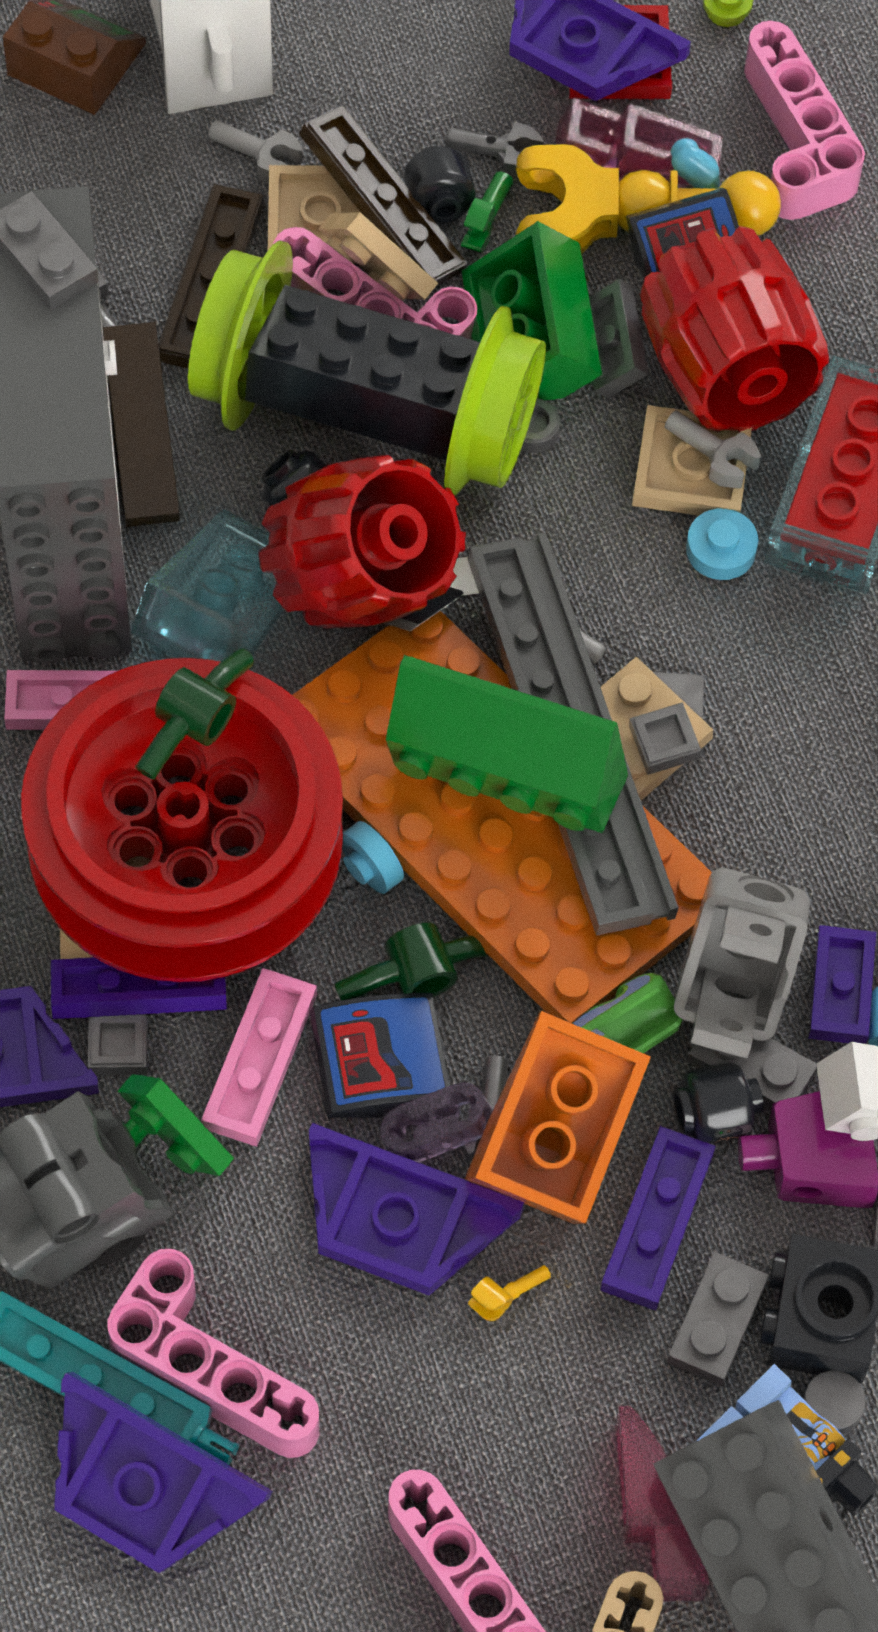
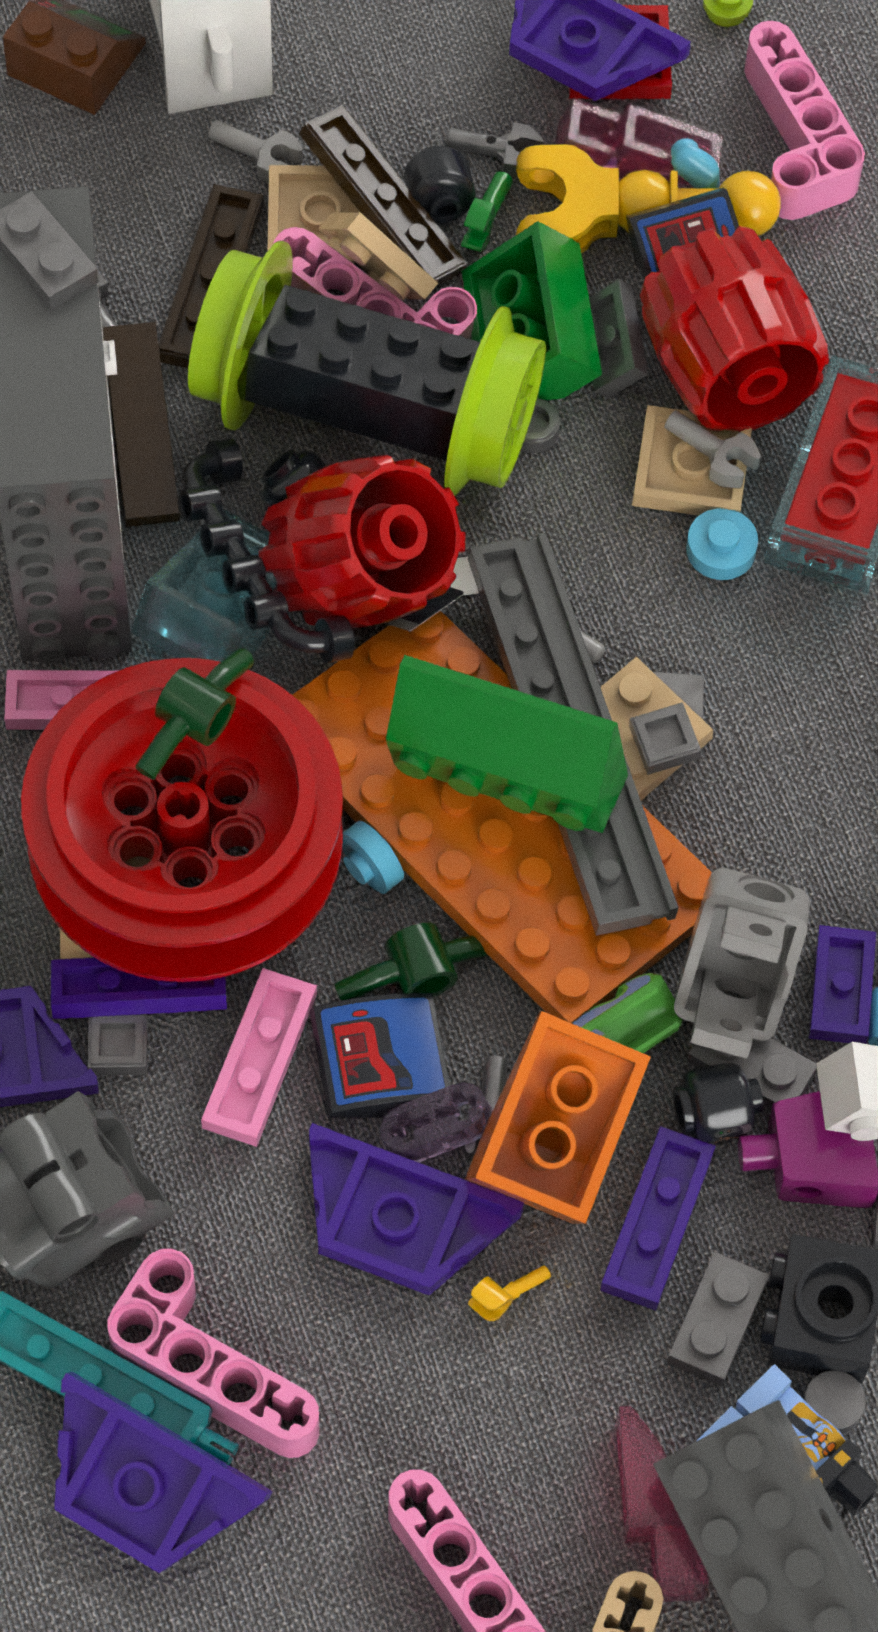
(162, 1113): green plate -> none
(243, 572): none -> black bar

